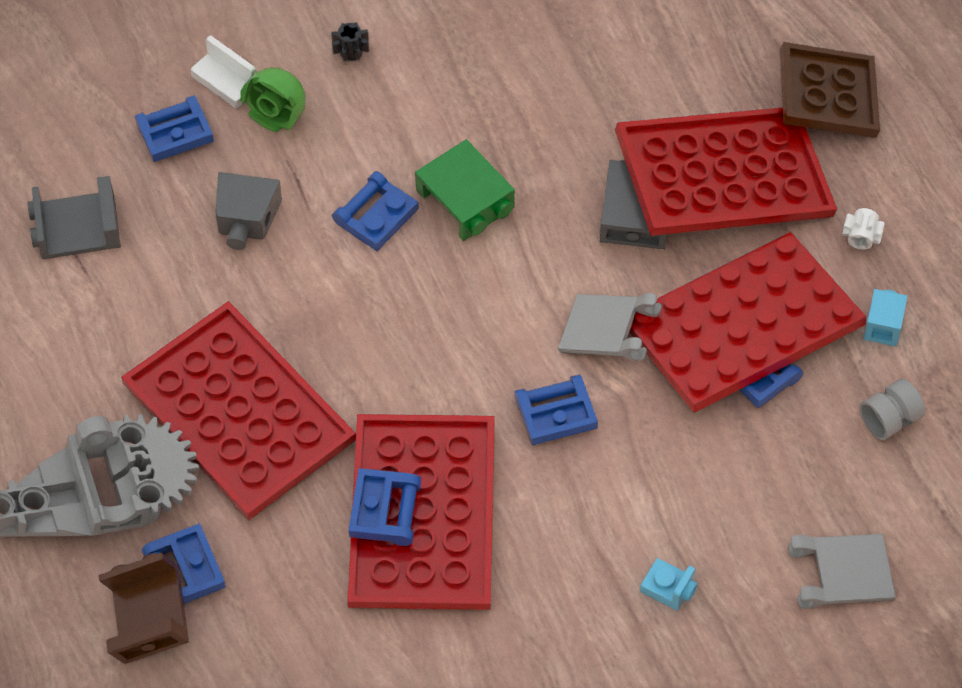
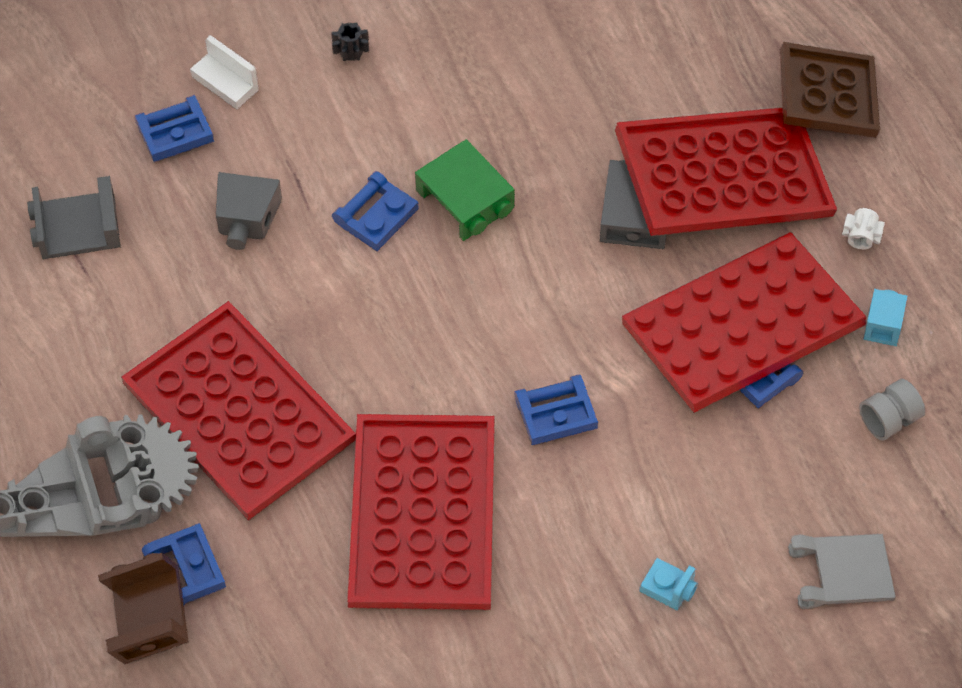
(274, 98): bright green cylinder -> none
(373, 503): blue plate -> none
(603, 323): light grey flag -> none

